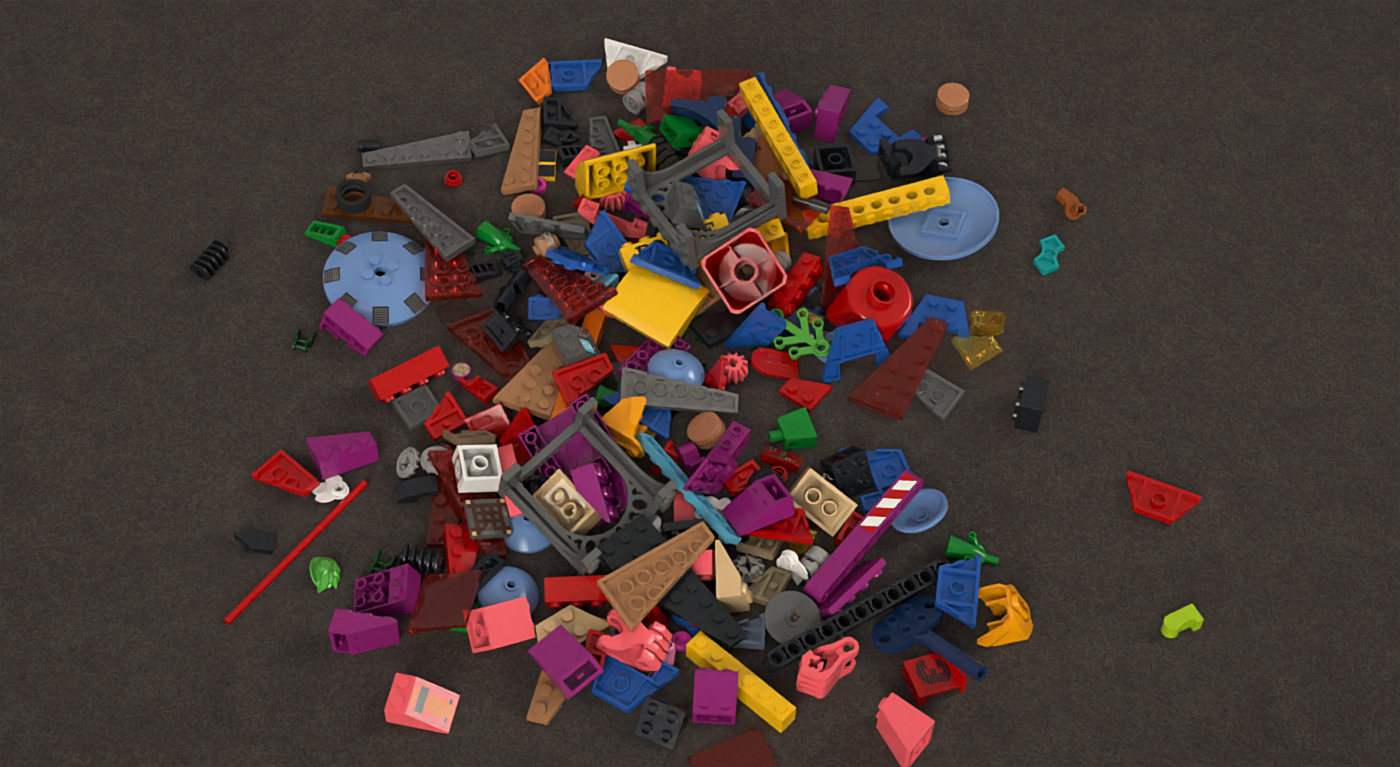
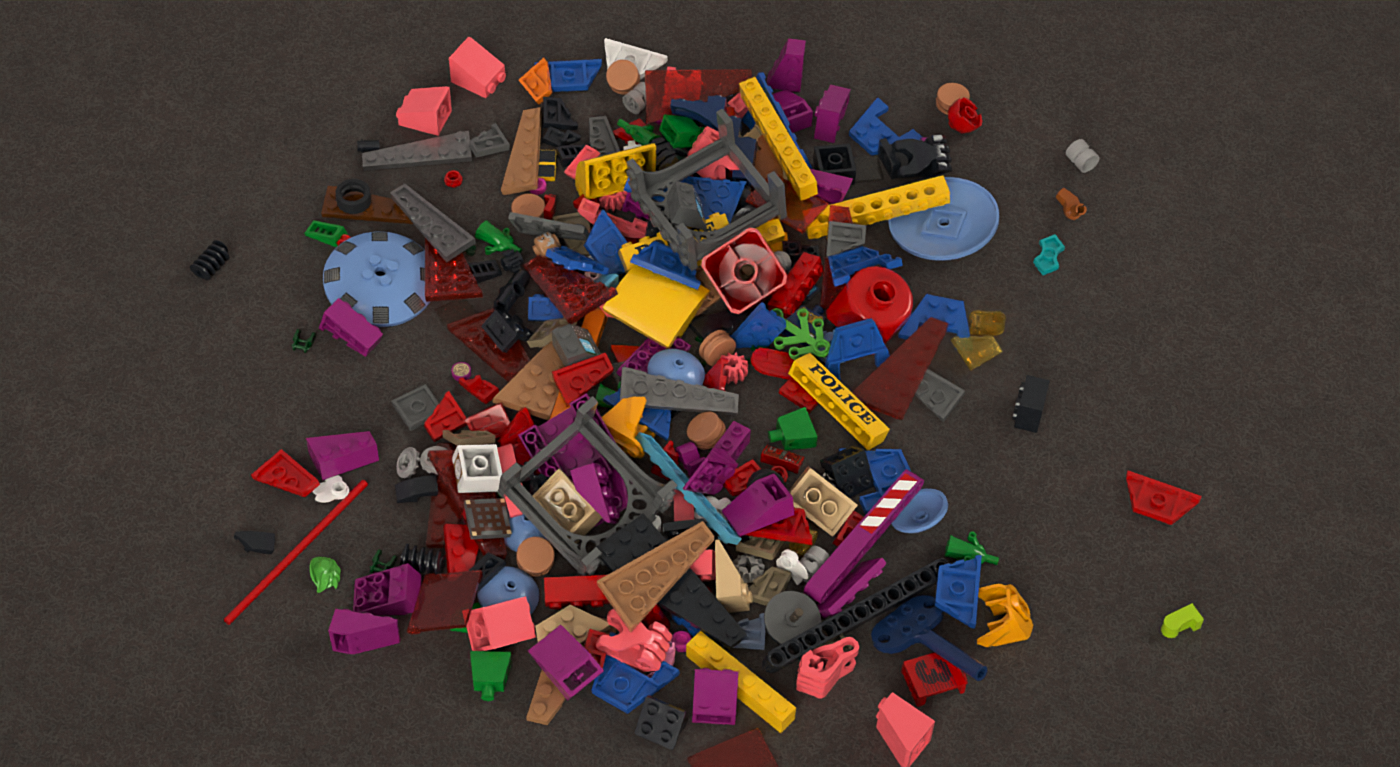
(365, 176): medium nougat tile -> none
(408, 374): red brick -> none
(420, 704): coral slope -> none
(425, 109): none -> coral slope
(476, 68): none -> coral slope
(490, 672): none -> green torso
(535, 556): none -> nougat head
(550, 206): none -> red slope
(715, 345): none -> nougat head
(788, 68): none -> magenta wedge
(795, 249): none -> black slope
(814, 204): black axle -> none
(839, 401): none -> yellow brick
(844, 237): none -> dark grey wing
(963, 116): none -> red cylinder
(1082, 156): none -> light grey wheel

